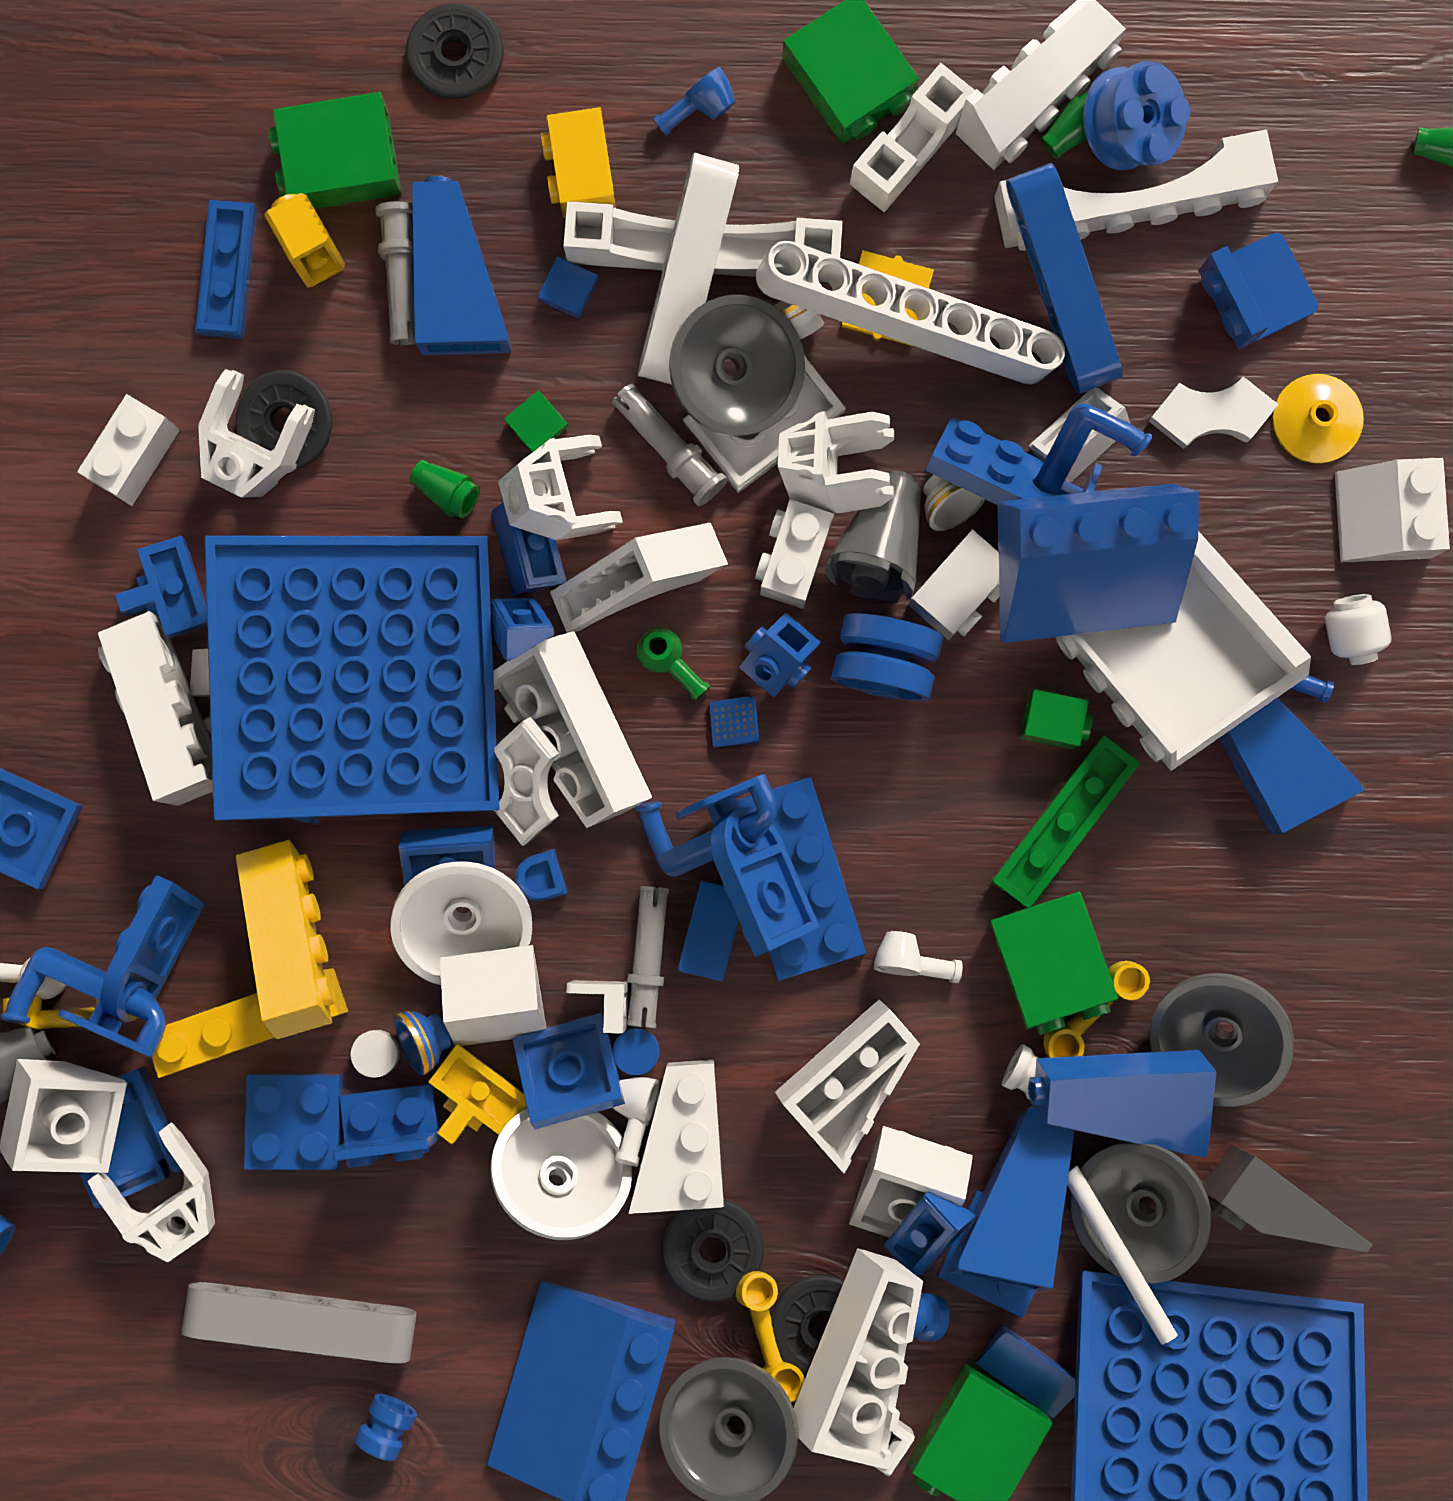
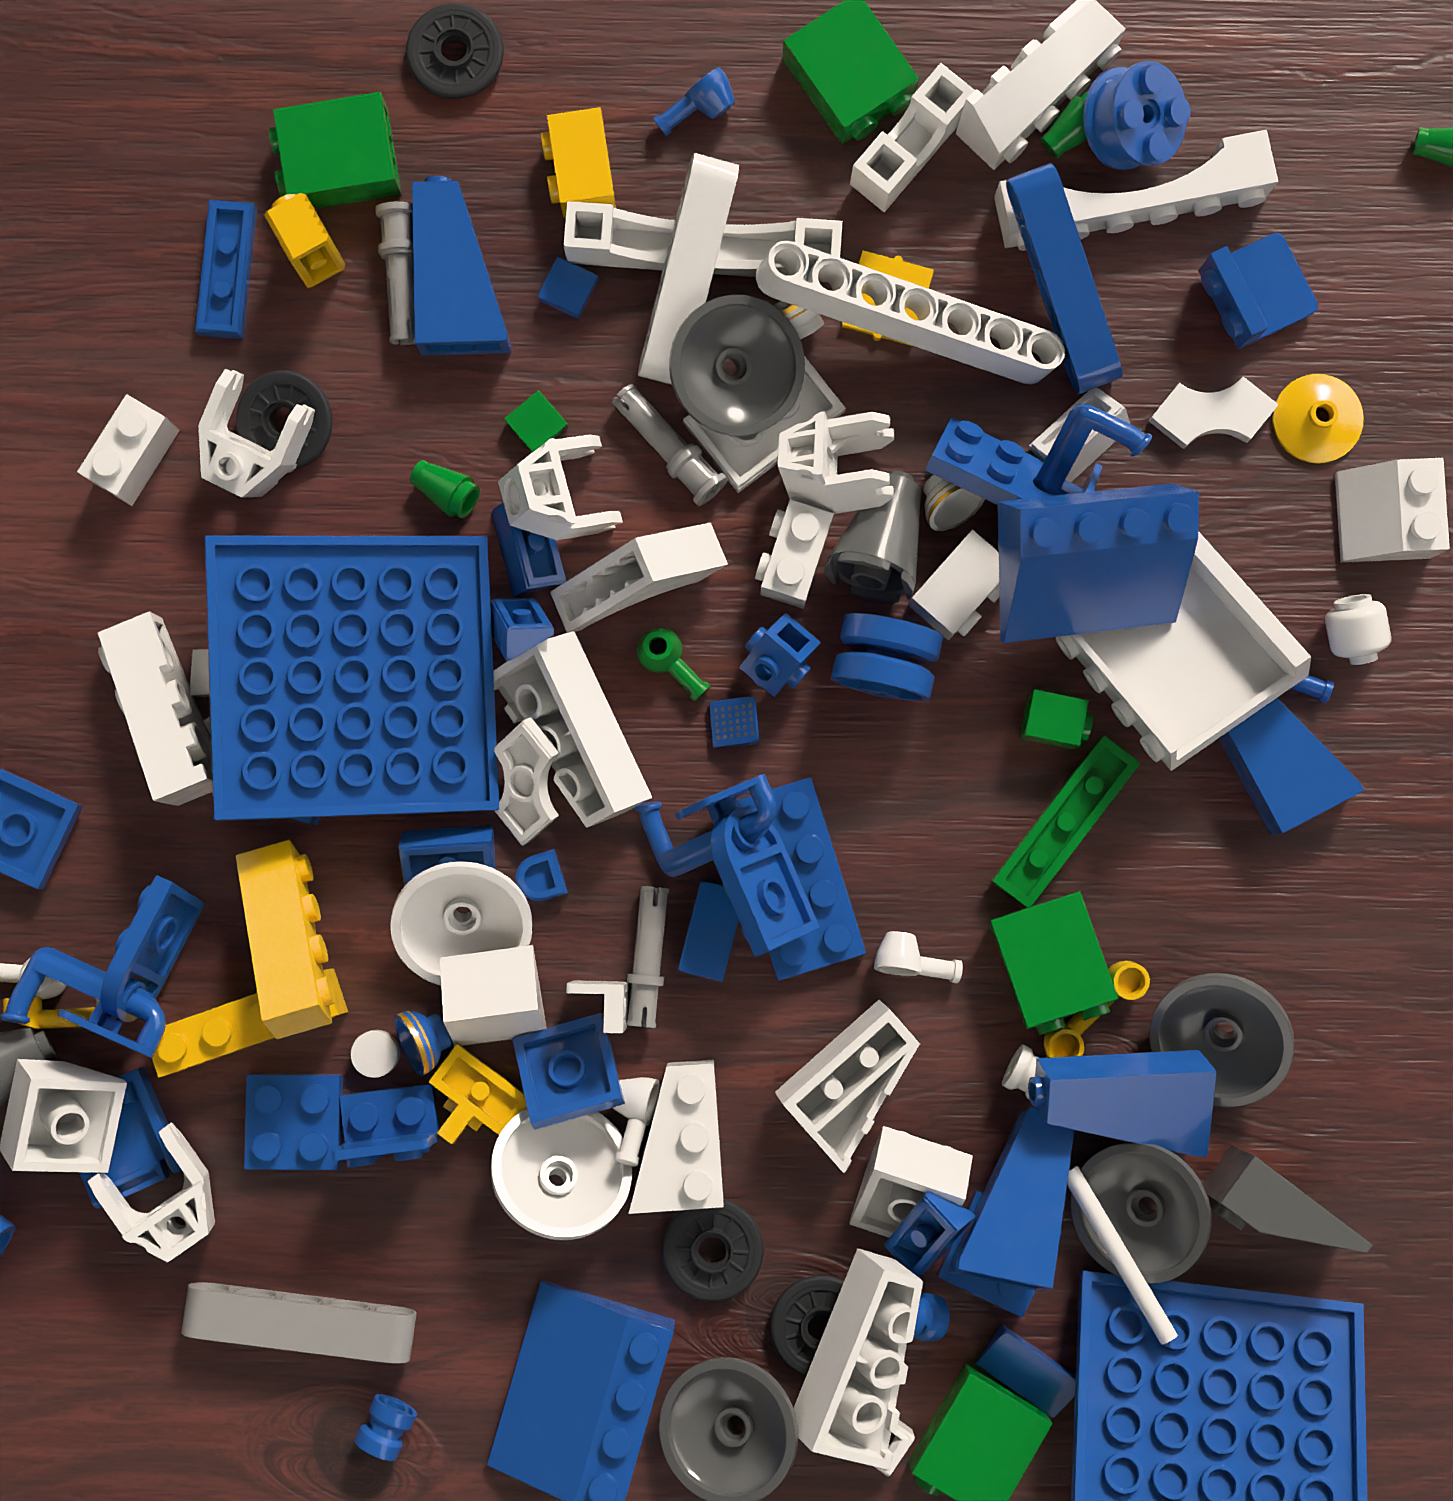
(167, 588): blue hinge -> none
(636, 1051): blue tile -> none
(758, 1293): yellow bar -> none

